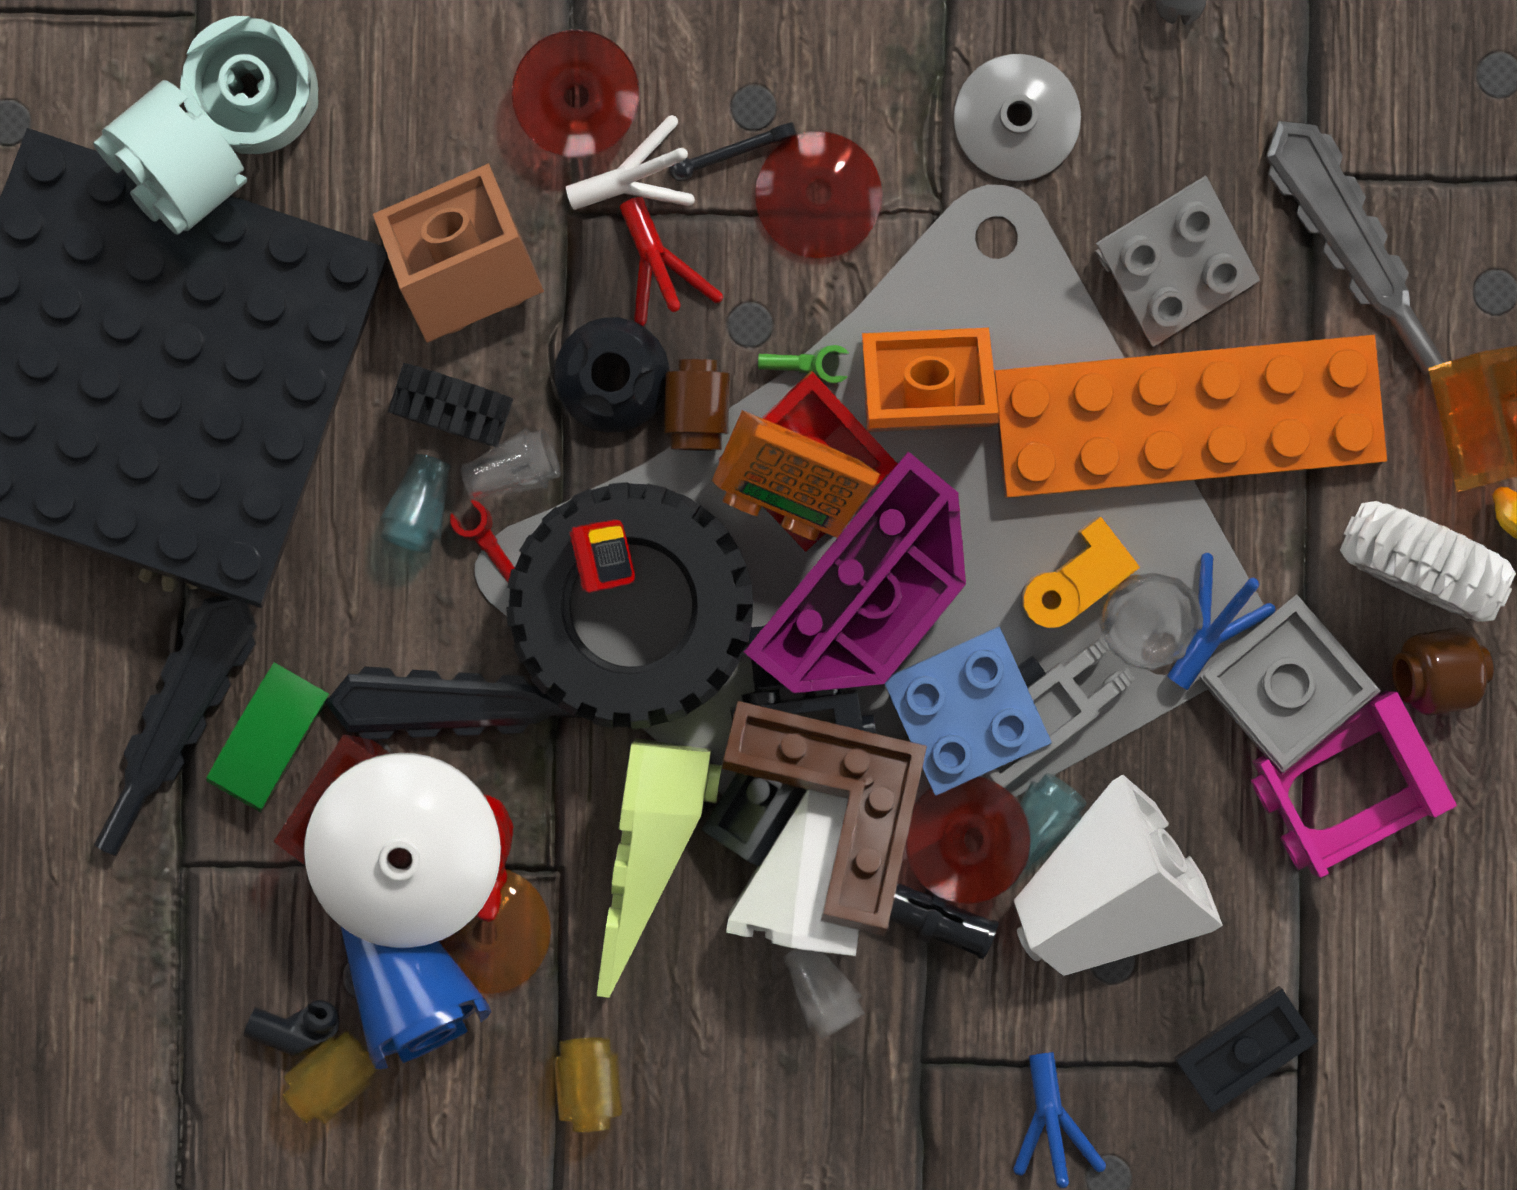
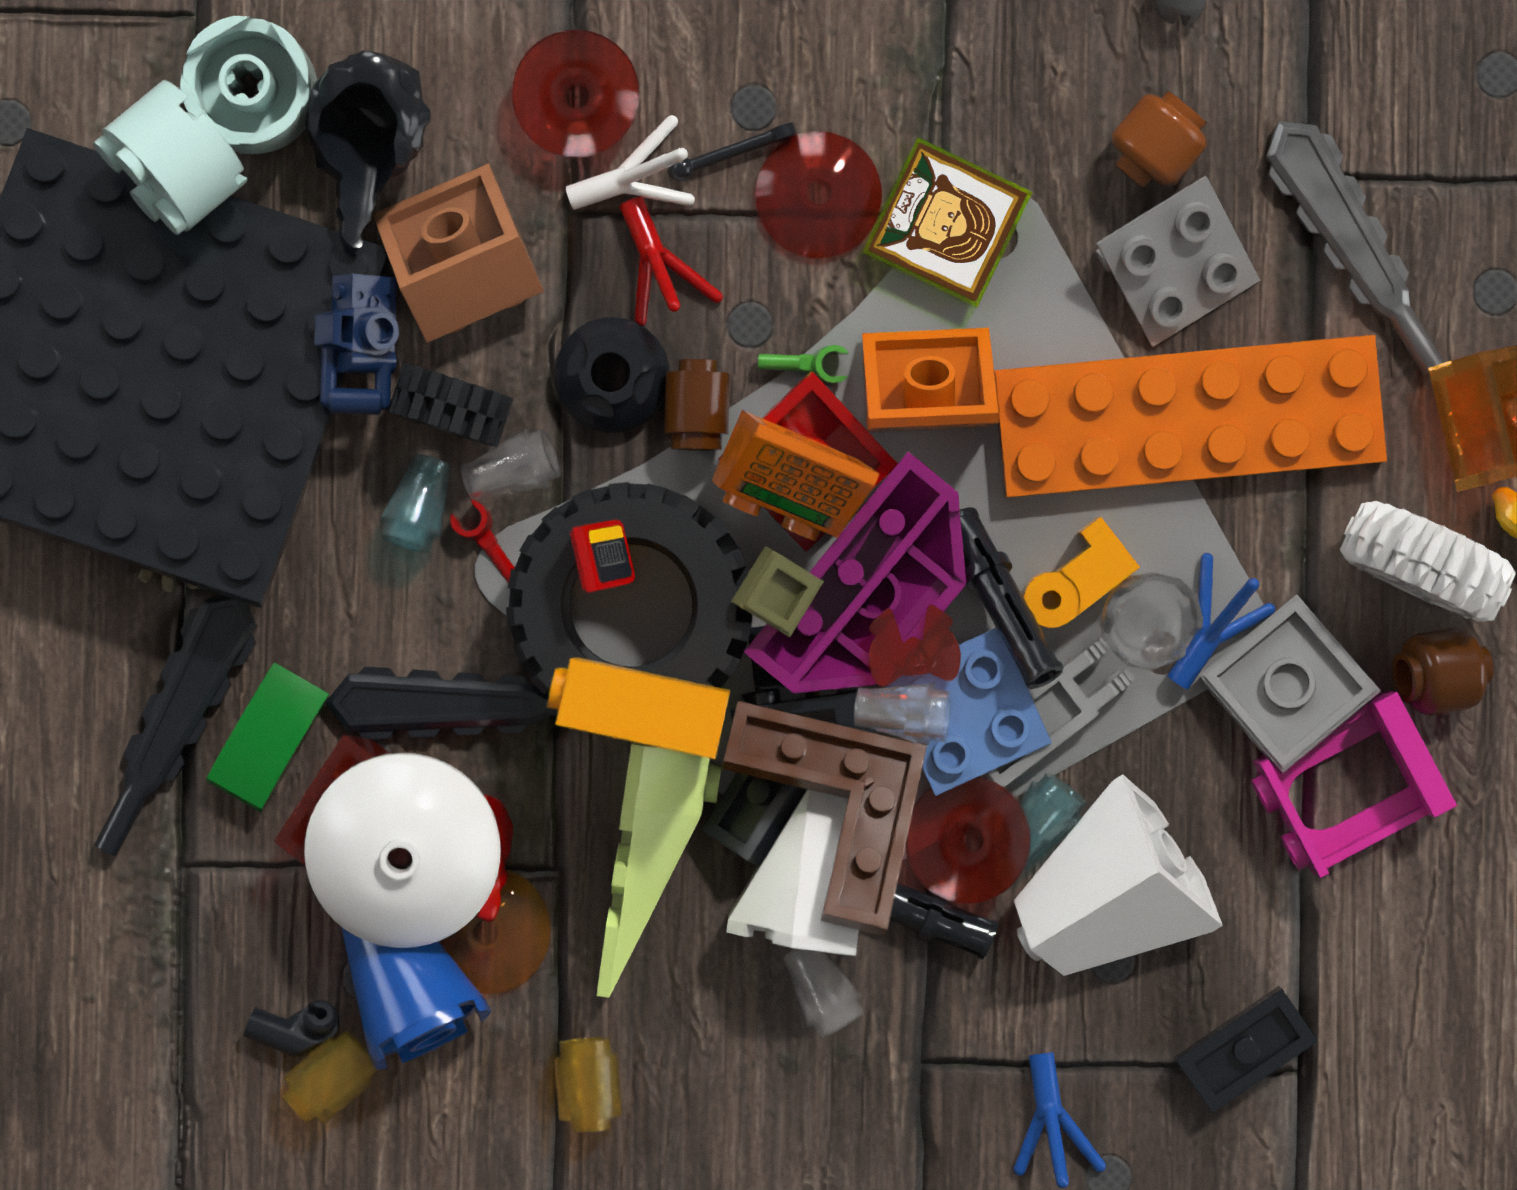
(358, 340): none -> dark blue piece
(365, 131): none -> black hair
(639, 706): none -> light orange brick
(777, 591): none -> olive tile
(906, 711): none -> clear cone
(935, 654): none -> clear red piece
(947, 223): none -> tile
(990, 576): none -> black pin
(1008, 149): light grey dish -> none
(1159, 140): none -> dark orange head

